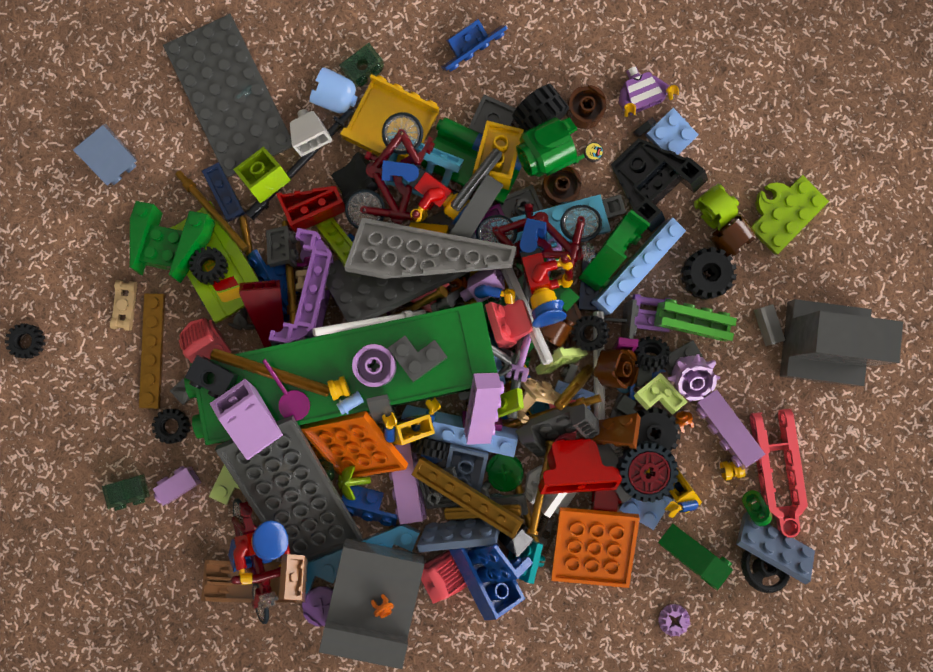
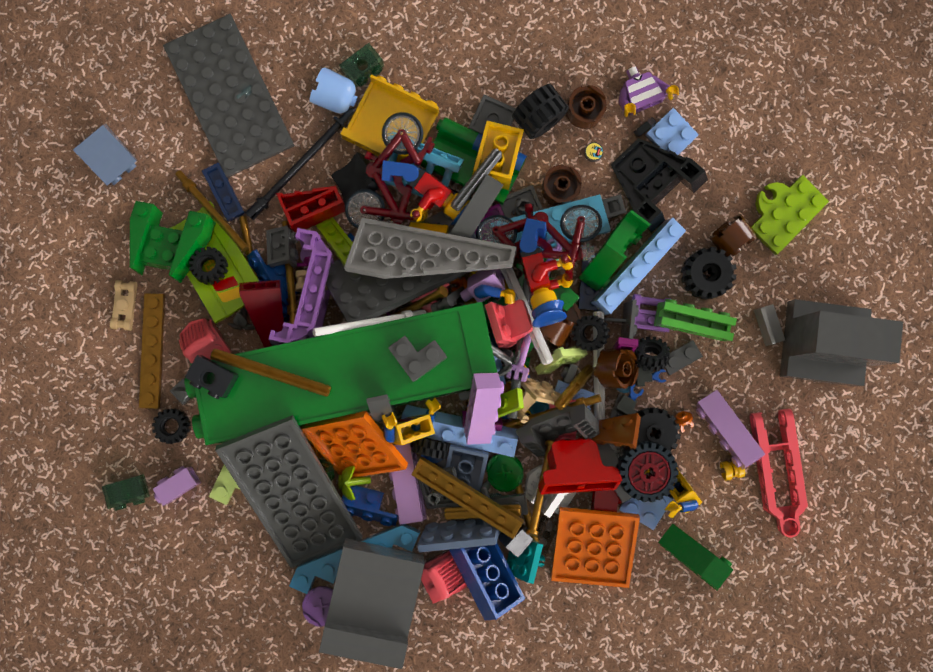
(17, 333): black tyre -> none
(246, 418): lavender slope -> none
(251, 550): piece -> none
(262, 174): lime brick -> none
(288, 587): medium nougat panel -> none
(293, 401): magenta piece -> none
(308, 132): white torso -> none
(338, 388): yellow wheel -> none
(350, 403): light blue pin -> none
(365, 357): lavender brick -> none
(384, 609): orange plate -> none
(470, 40): blue bracket -> none
(499, 566): blue bracket -> none
(548, 147): green piece -> none
(660, 390): yellowish green plate -> none
(665, 621): lavender gear -> none
(694, 377): lavender brick -> none
(717, 207): lime brick -> none
(756, 579): black wheel -> none
(757, 509): green plate -> none
(776, 549): sand blue plate -> none

